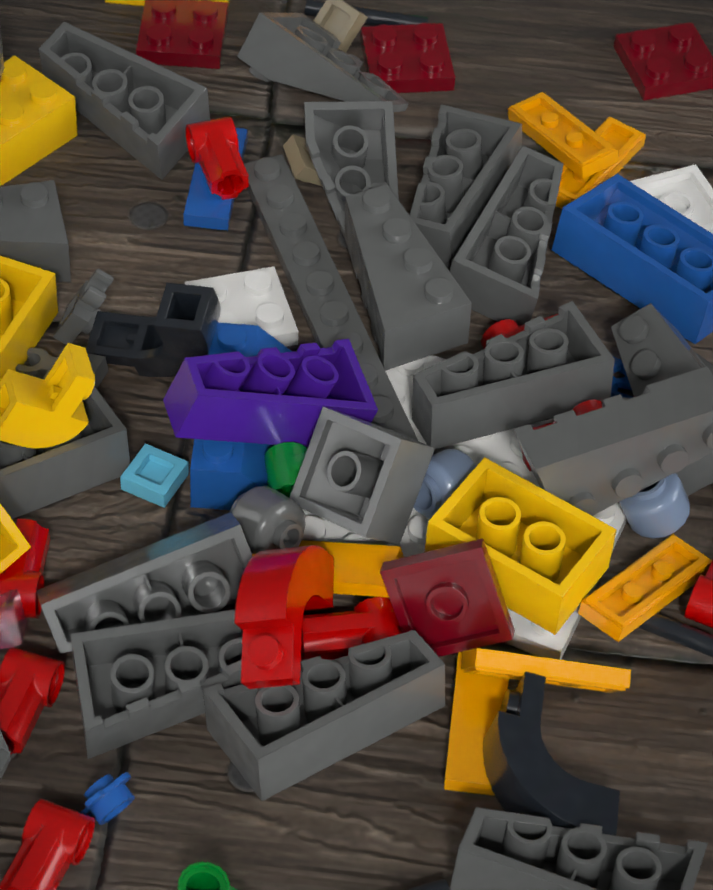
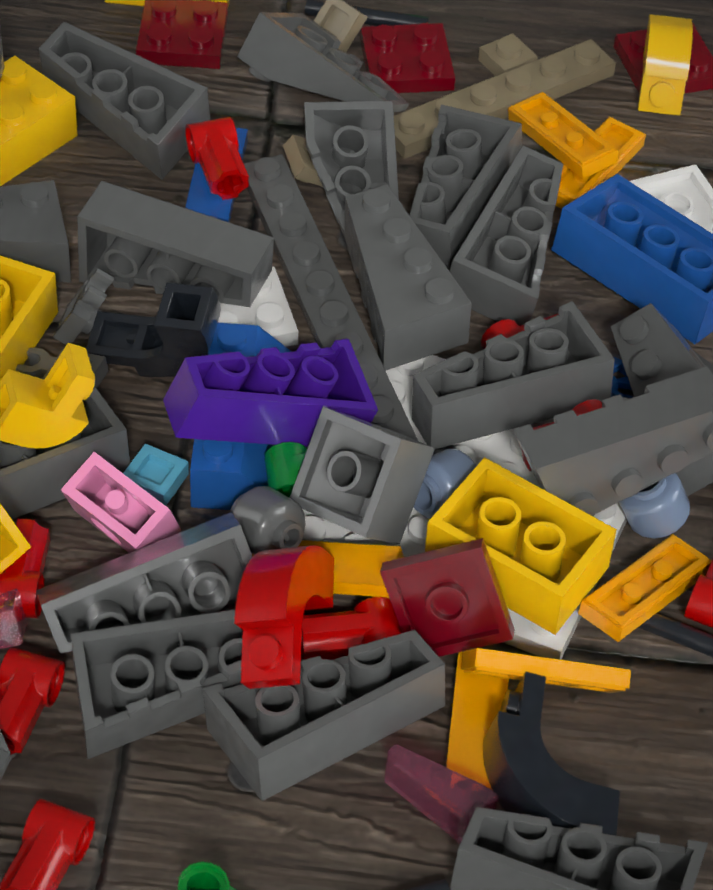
(108, 798): blue plate -> none
(118, 505): none -> bright pink brick
(160, 243): none -> dark grey wedge
(437, 791): none -> clear pink slope
(505, 54): none -> dark tan plate
(553, 75): none -> dark tan plate
(665, 64): none -> yellow brick

